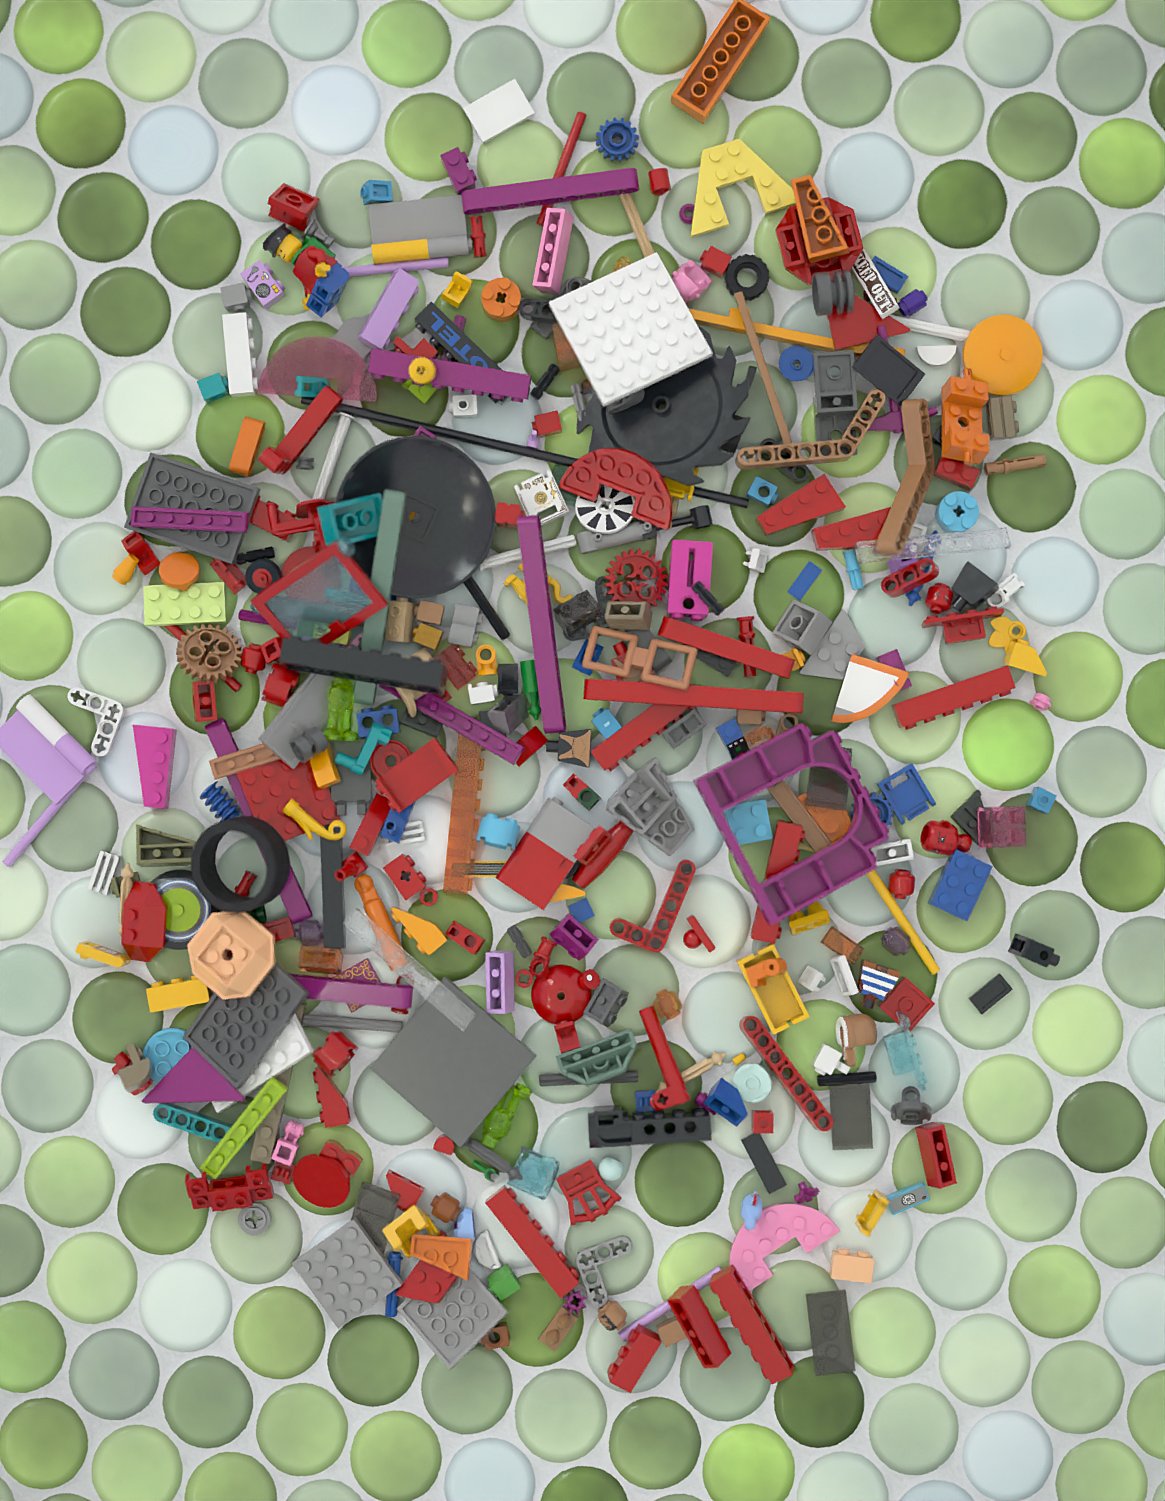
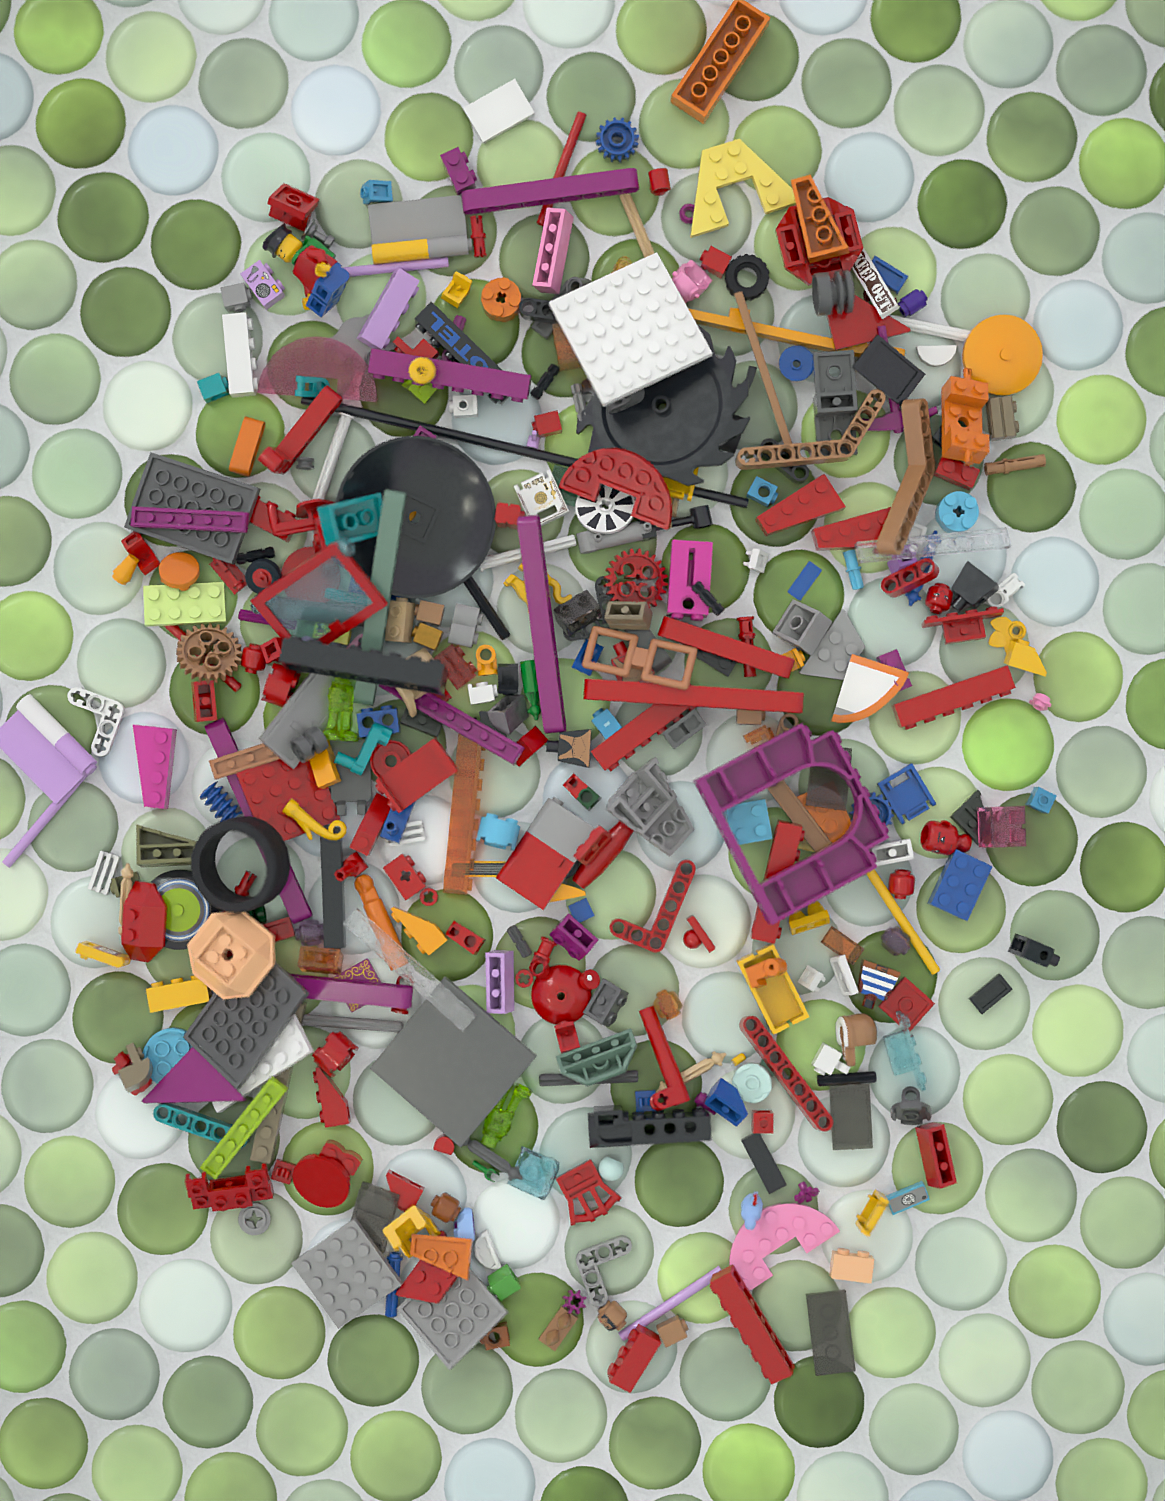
(288, 1146): bright pink brick -> none
(532, 1241): red brick -> none
(699, 1326): red brick -> none
(732, 738): slope -> none

